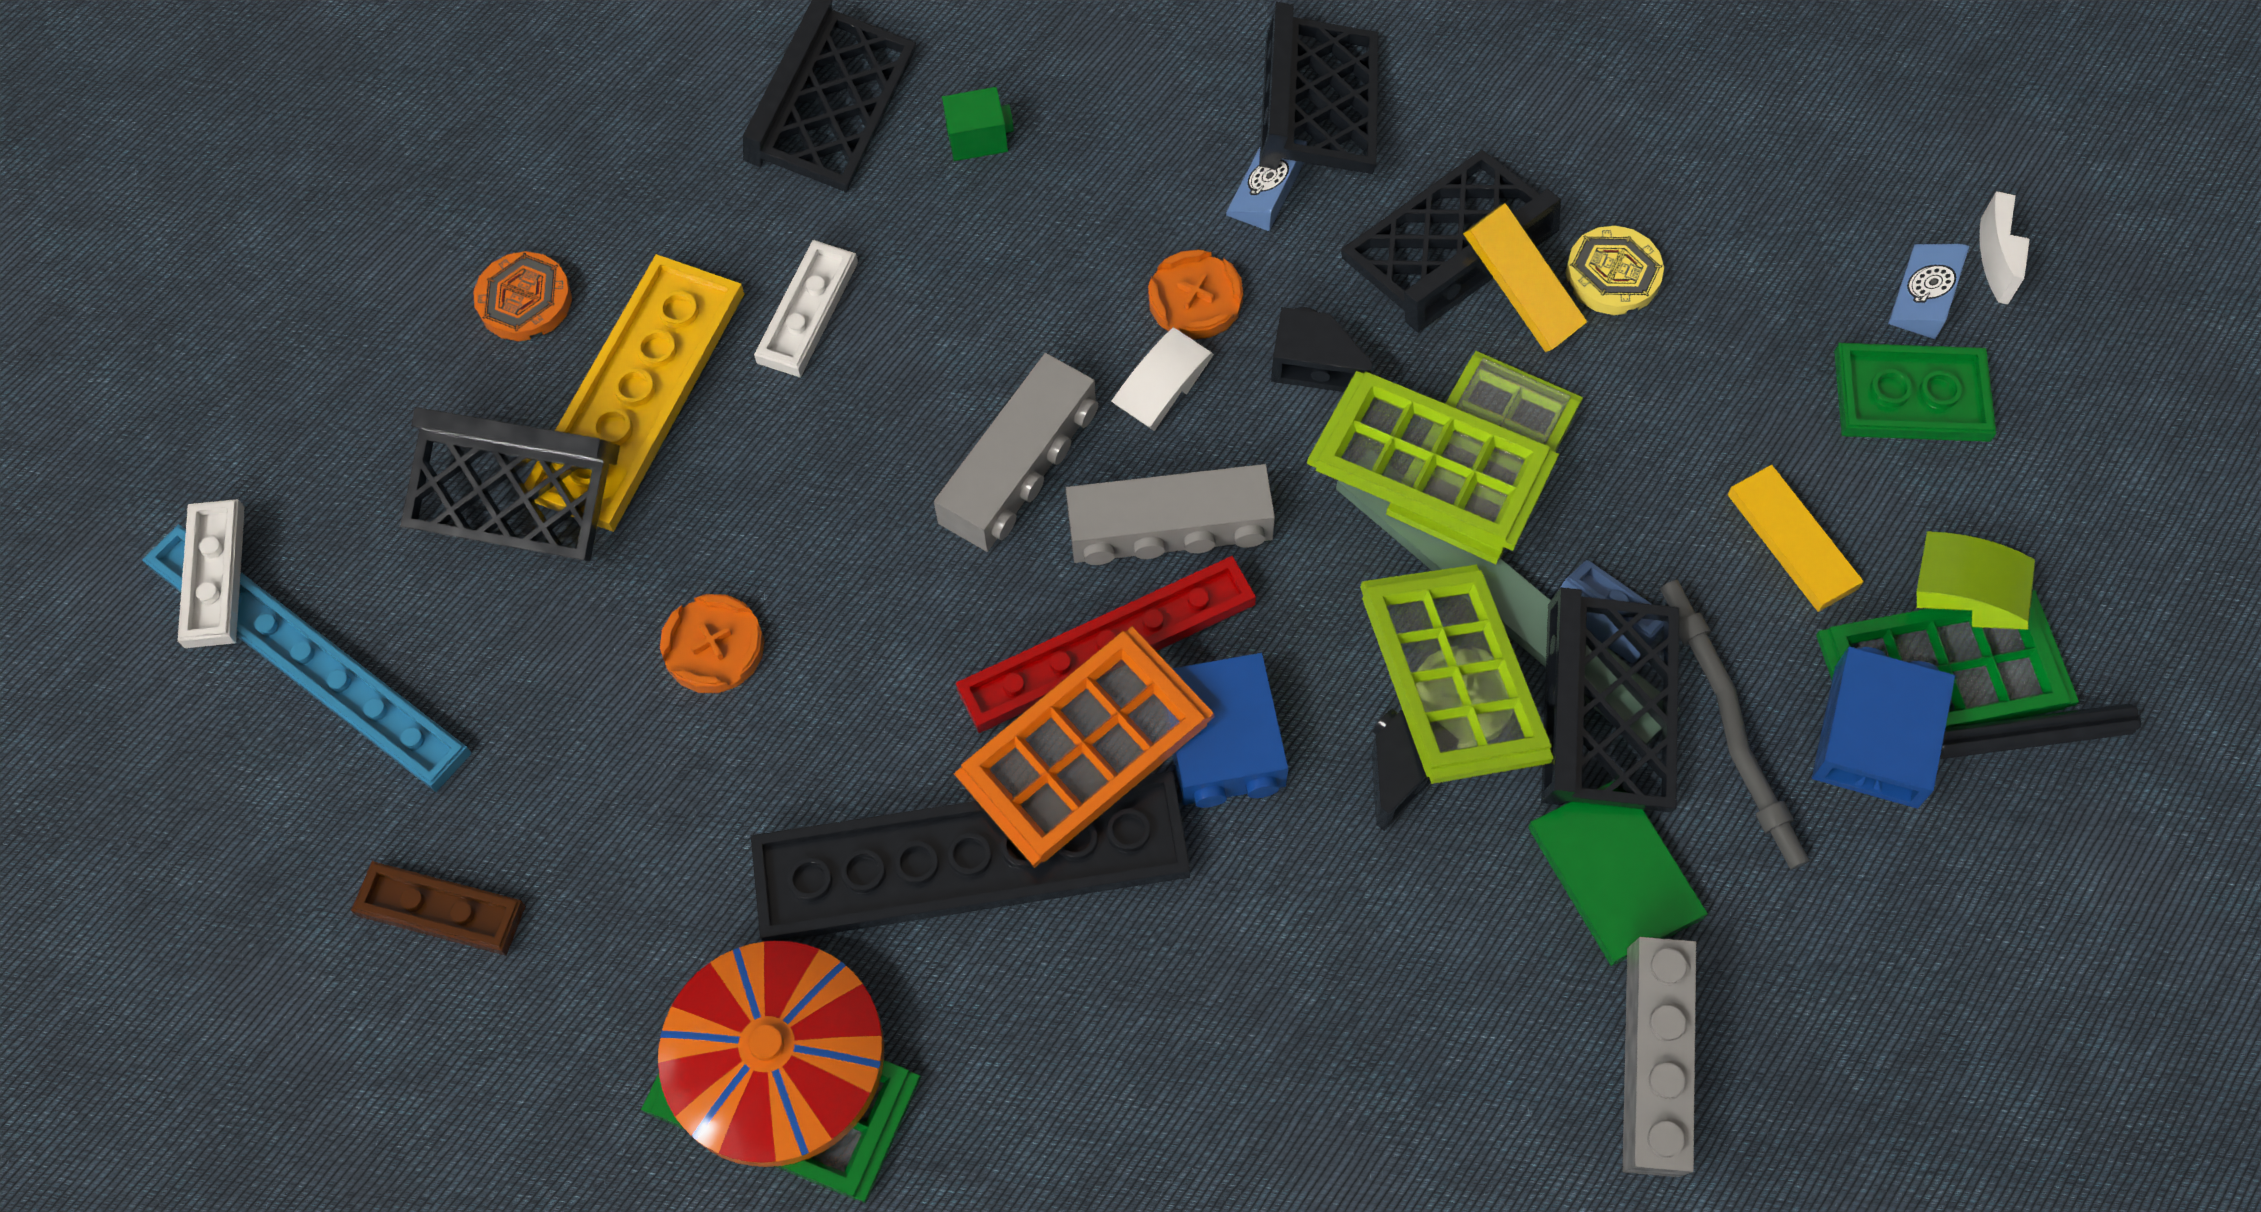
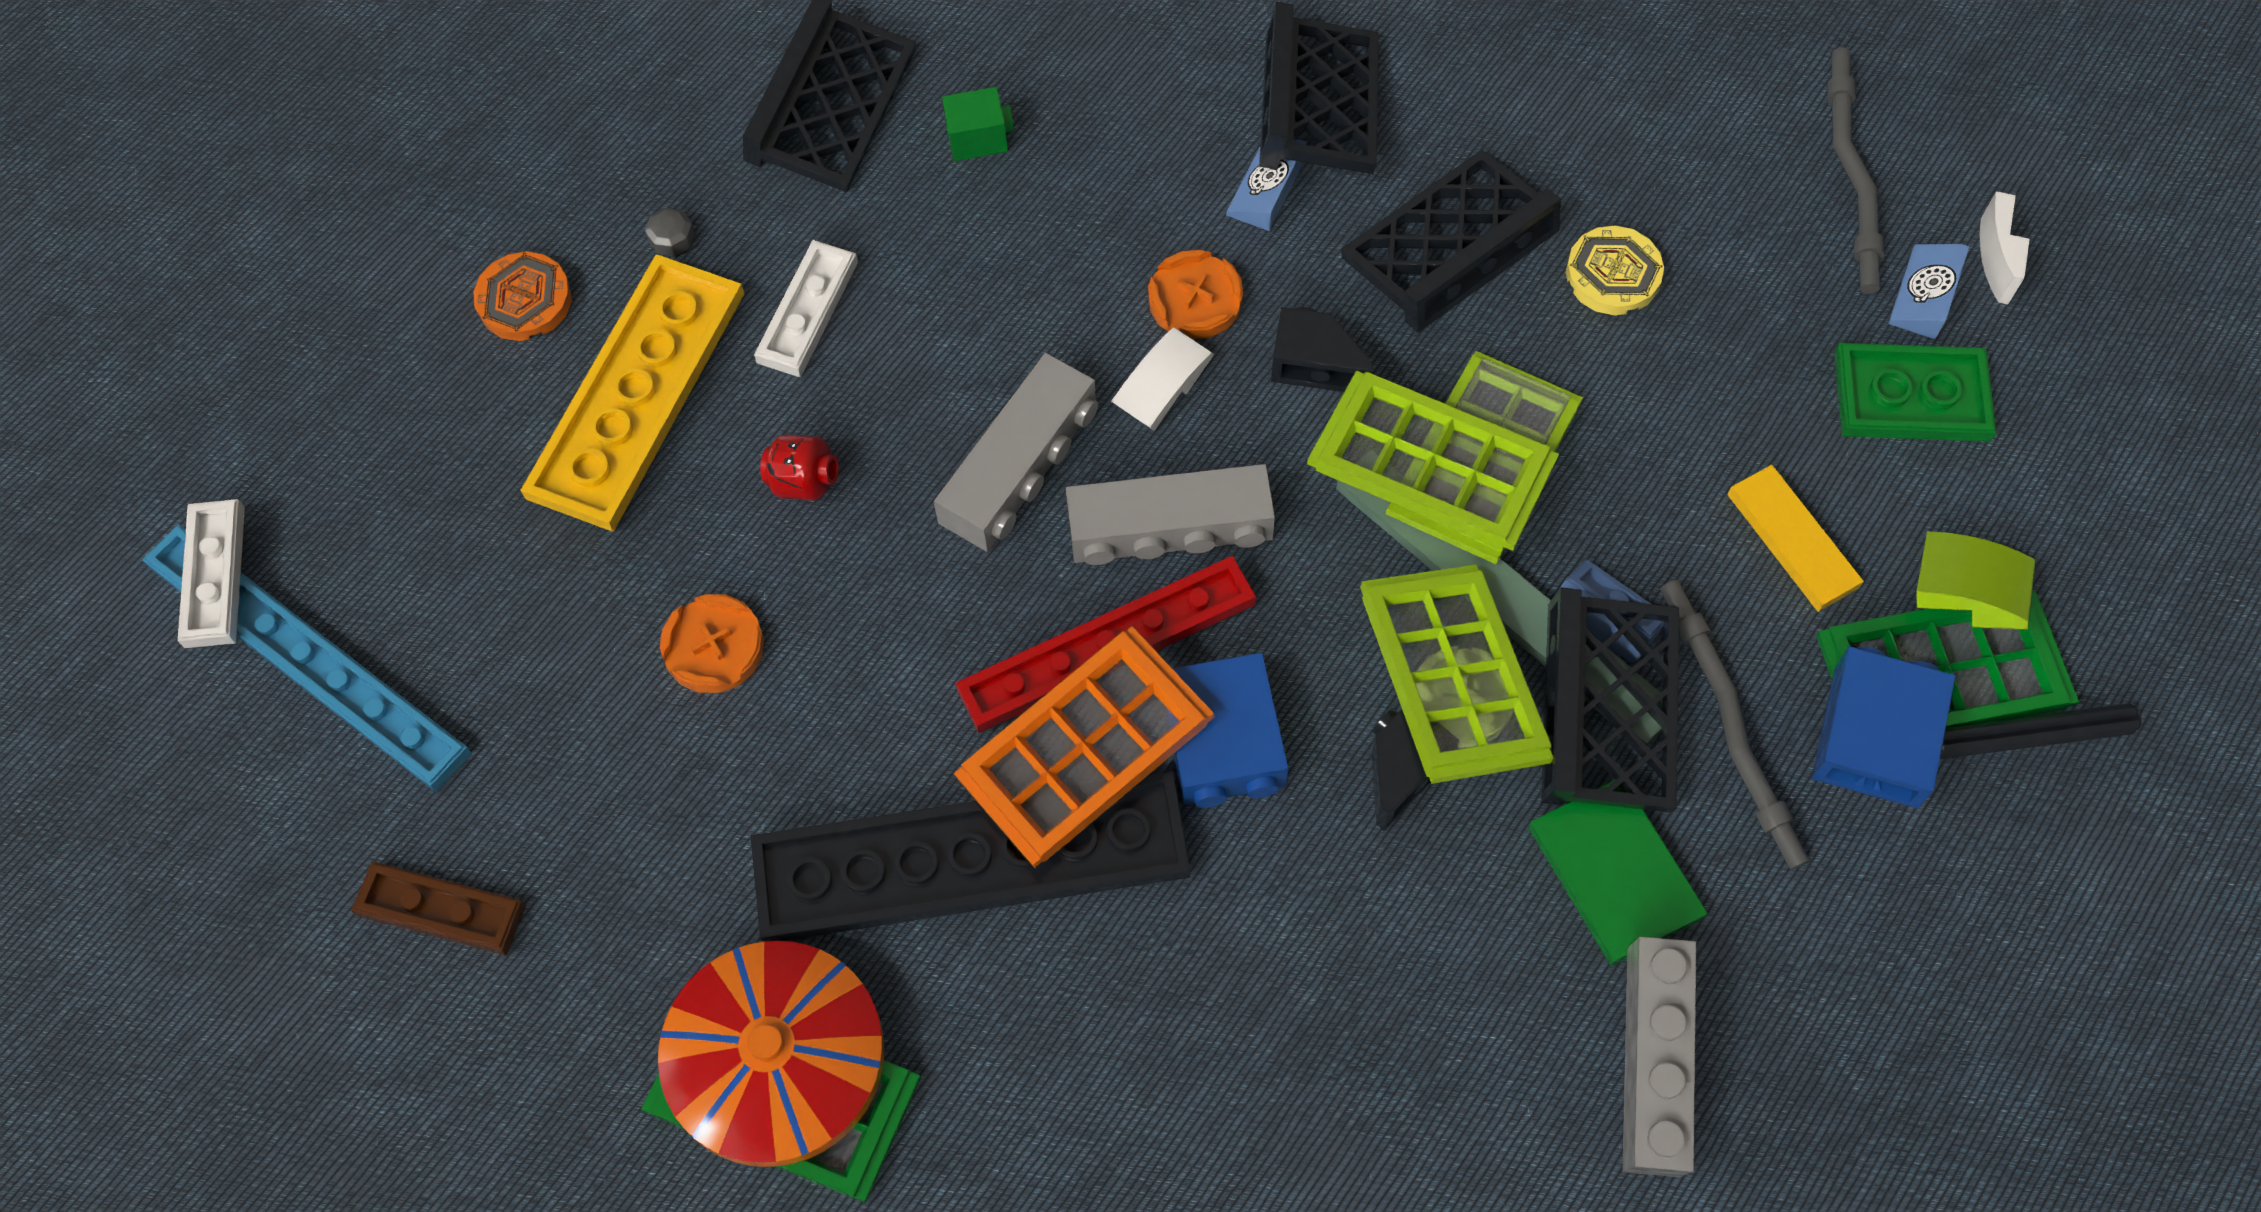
(502, 440): black fence -> none
(670, 232): none -> dark grey tile
(799, 467): none -> red head
(1525, 277): yellow tile -> none
(1869, 243): none -> dark grey bar

